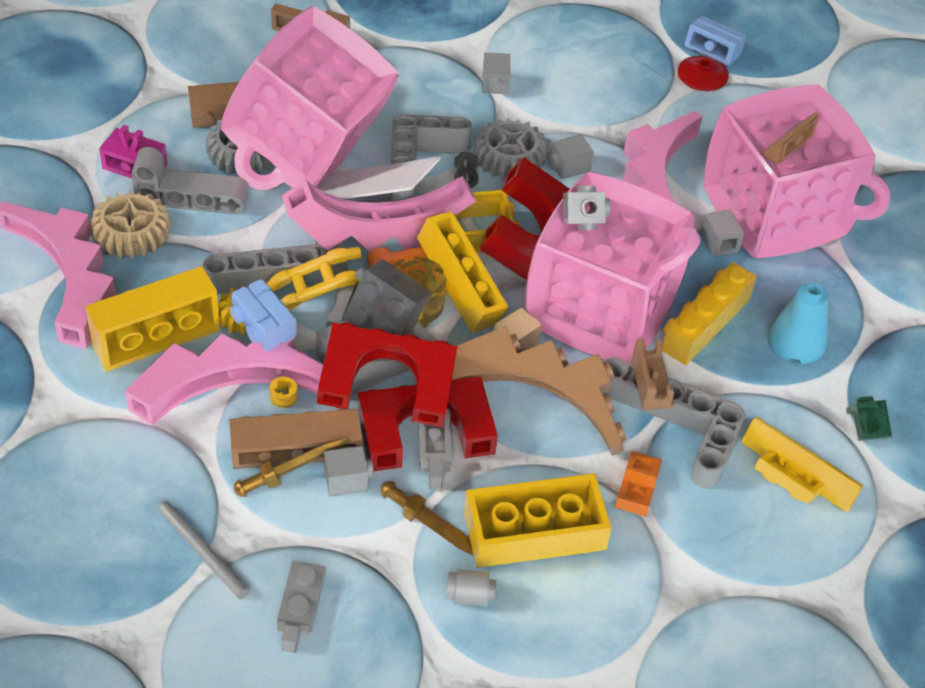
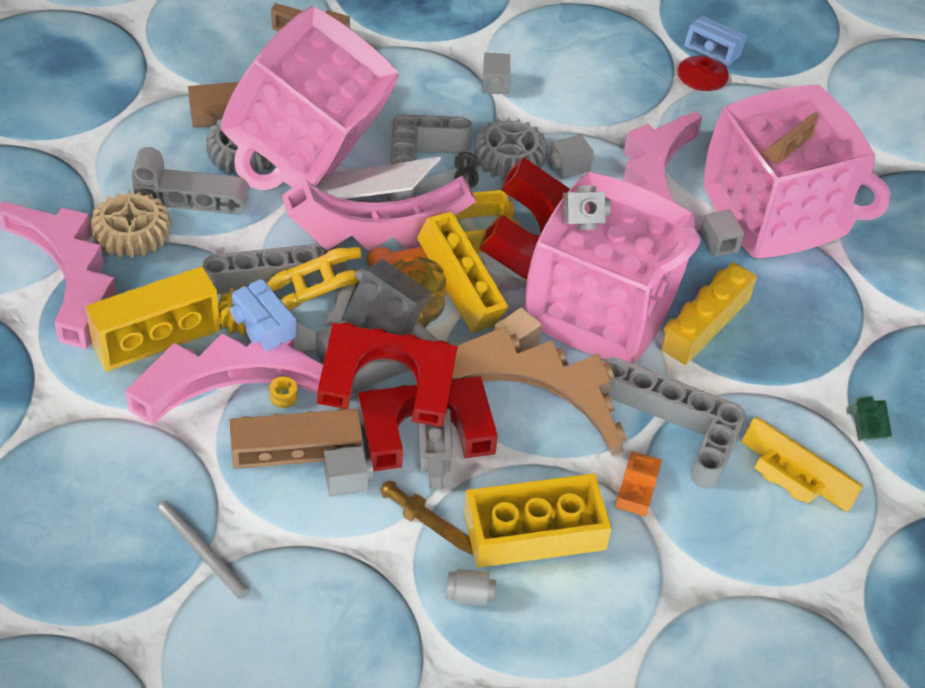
(121, 149): dark pink brick -> none
(270, 474): pearl gold sword -> none
(300, 603): light grey hinge -> none
(651, 377): medium nougat hinge -> none
(802, 326): medium azure cone -> none

